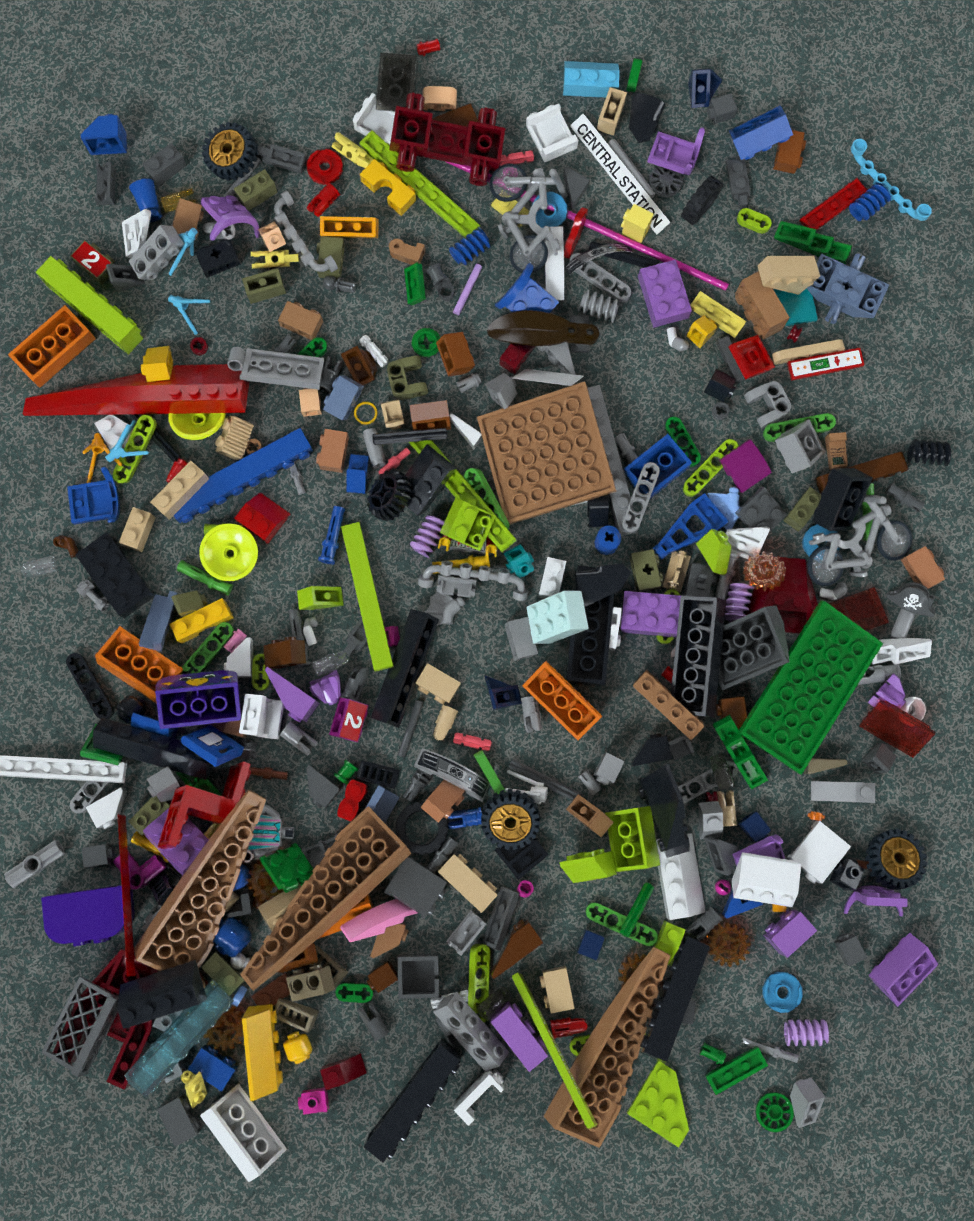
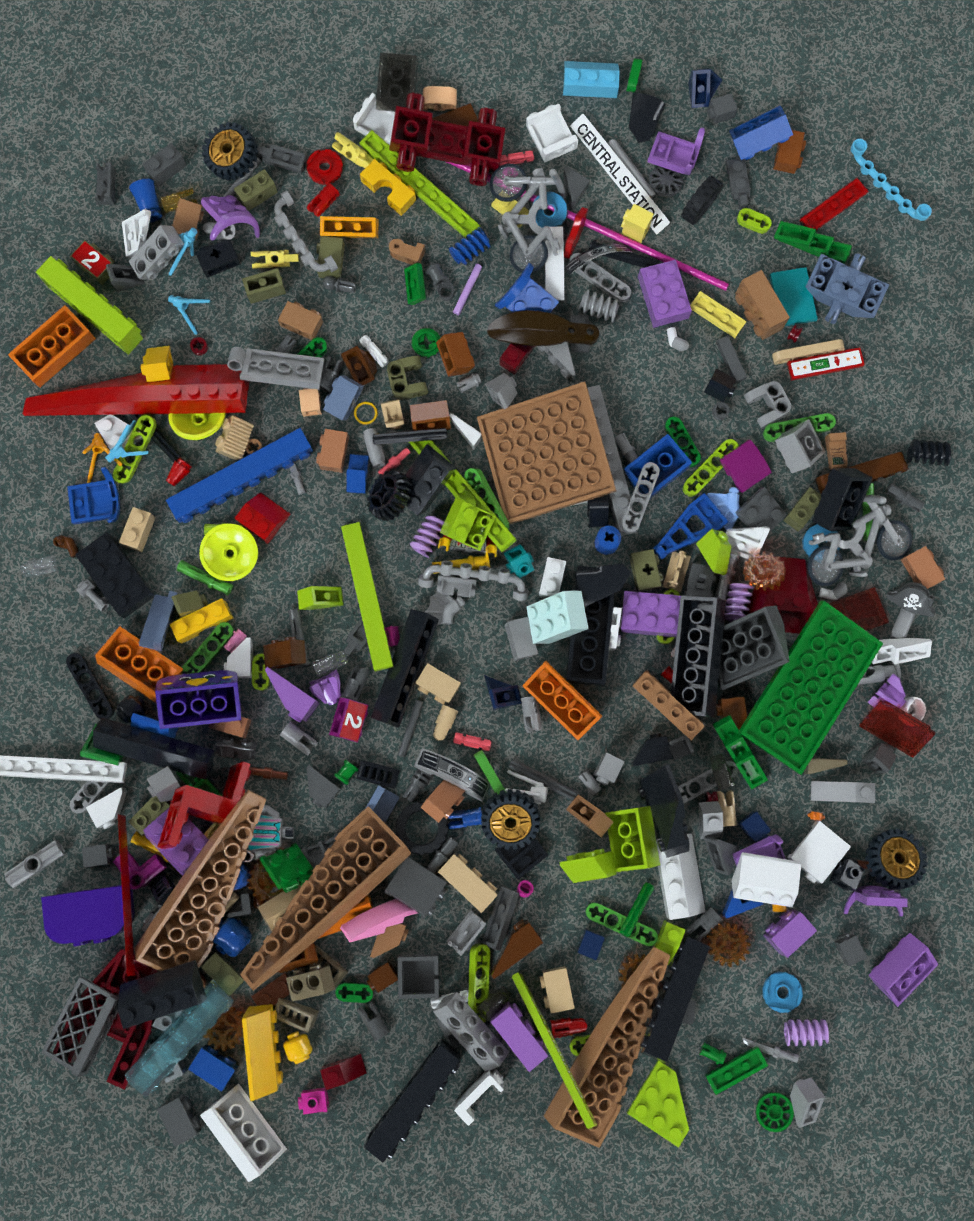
(105, 136): blue slope -> none
(180, 490): tan brick -> none
(194, 1087): light yellow hinge -> none
(207, 743): blue container -> none
(239, 961): white bar -> none
(239, 995): medium blue tile -> none
(261, 716): white panel -> none
(272, 236): light nougat brick -> none
(308, 630): white arm -> none
(330, 544): blue pin -> none
(350, 805): red brick -> none
(428, 47): red pin -> none
(548, 377): white sticker -> none
(611, 111): tan brick -> none
(701, 331): yellow slope -> none
(719, 890): dark pink hinge -> none
(751, 357): red plate -> none
(788, 273): tan wedge -> none
(870, 202): blue piece -> none

